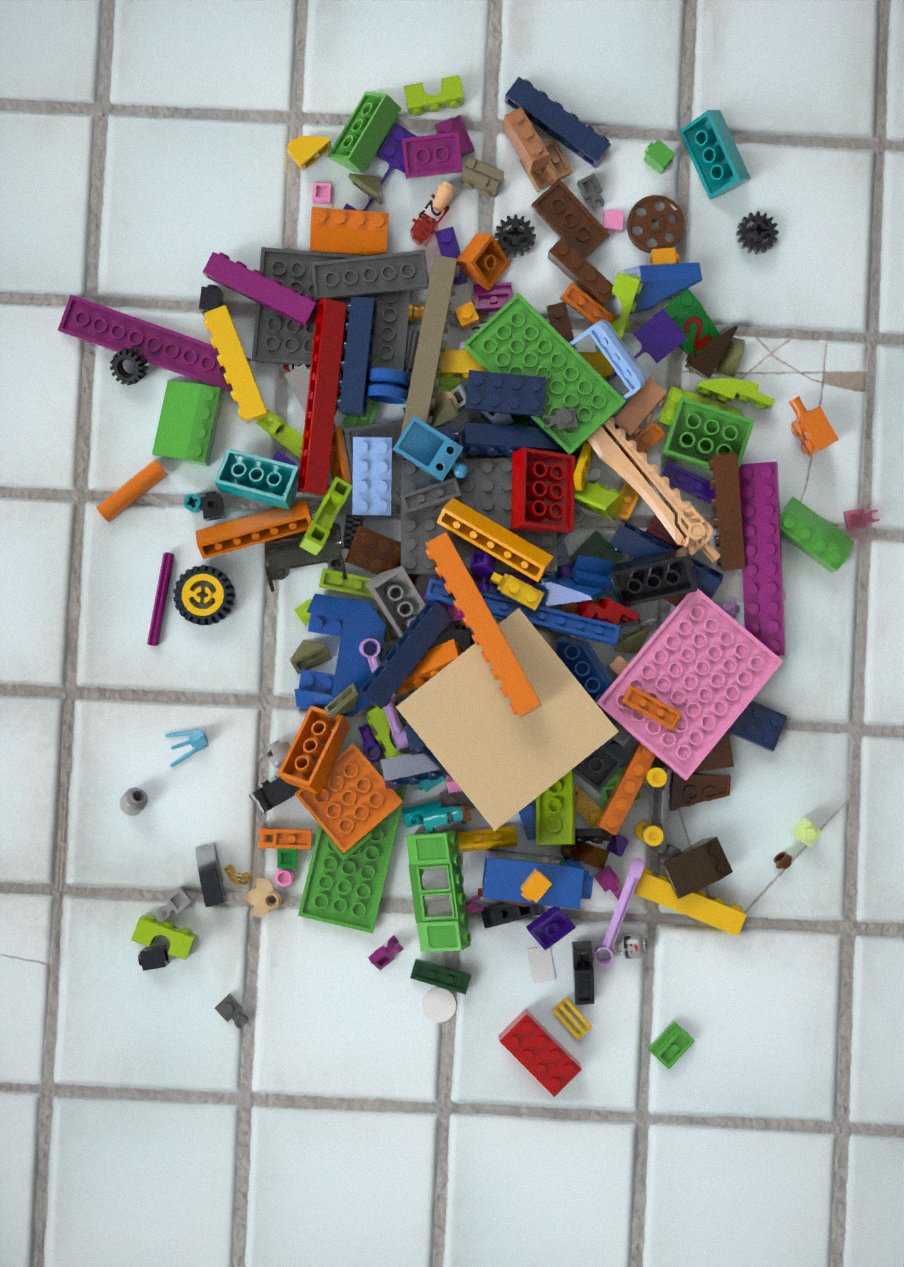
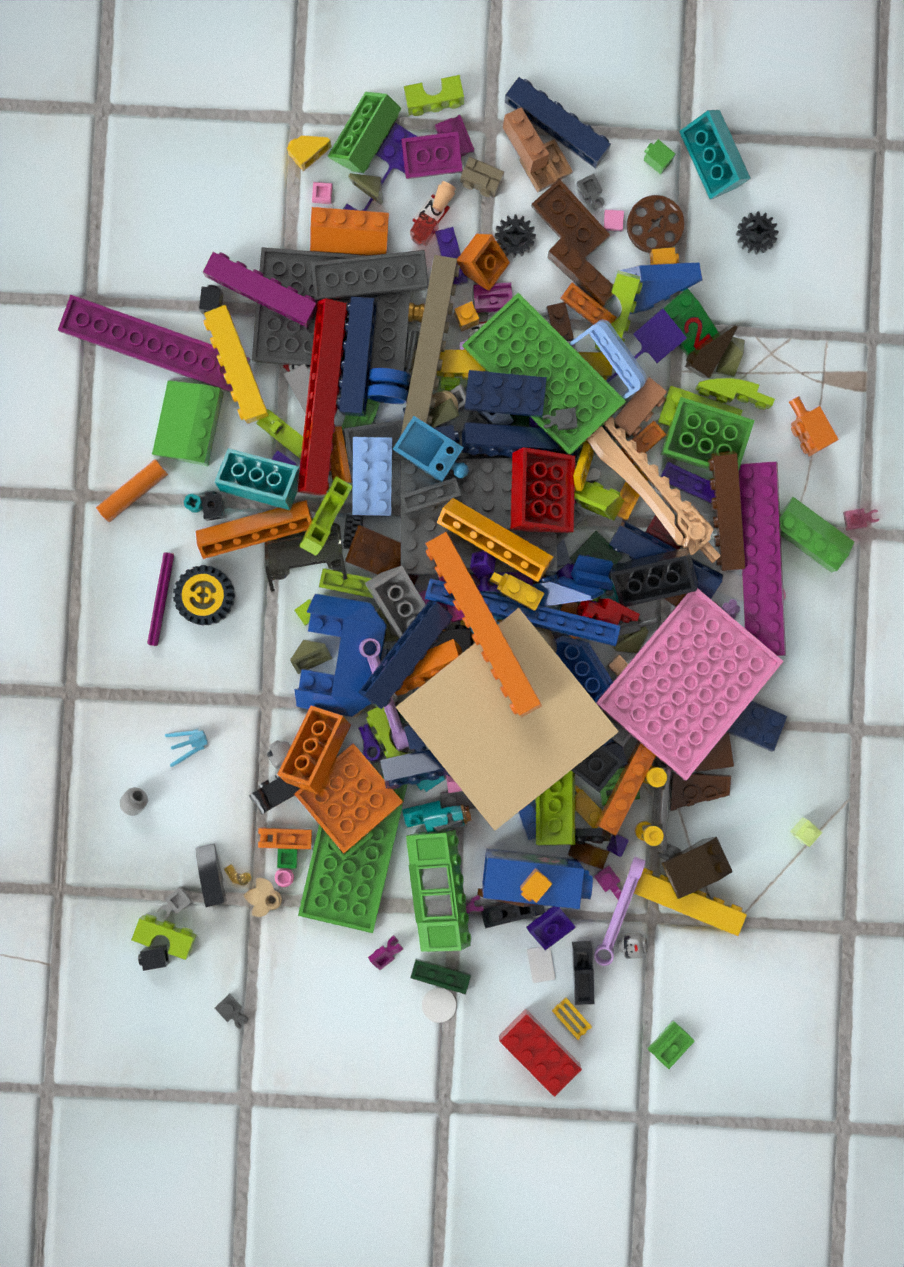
(119, 371): black tyre -> none
(343, 702): olive slope -> none
(487, 839): yellow plate -> none
(568, 851): reddish brown plate -> none
(651, 707): orange tile -> none
(783, 860): reddish brown plate -> none

